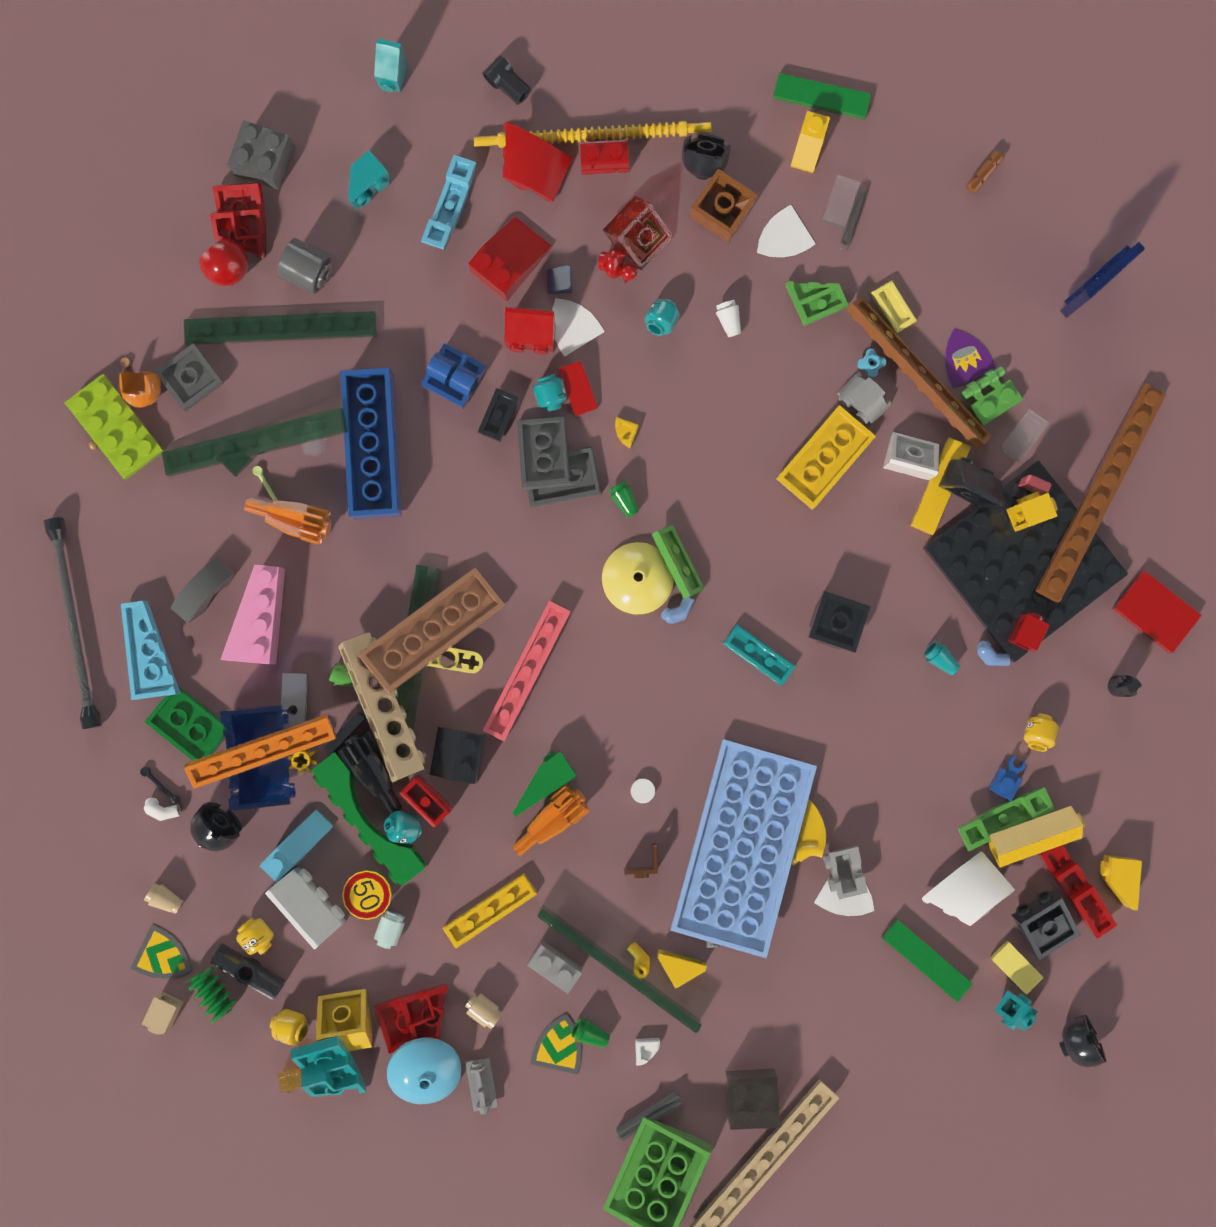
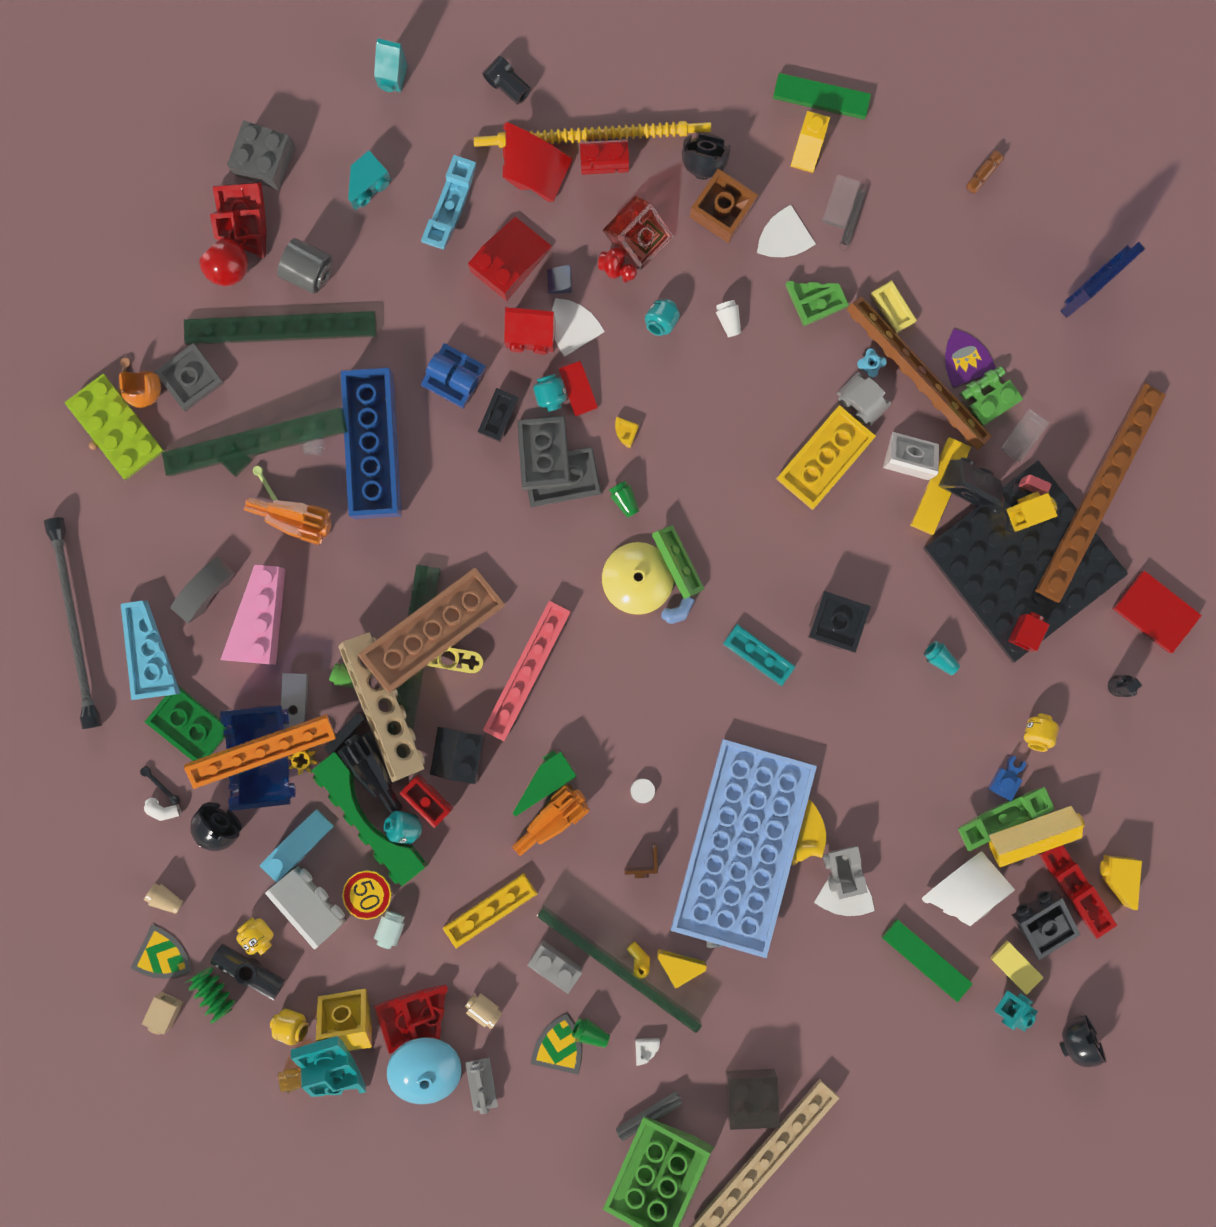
(990, 657): medium blue arm -> none

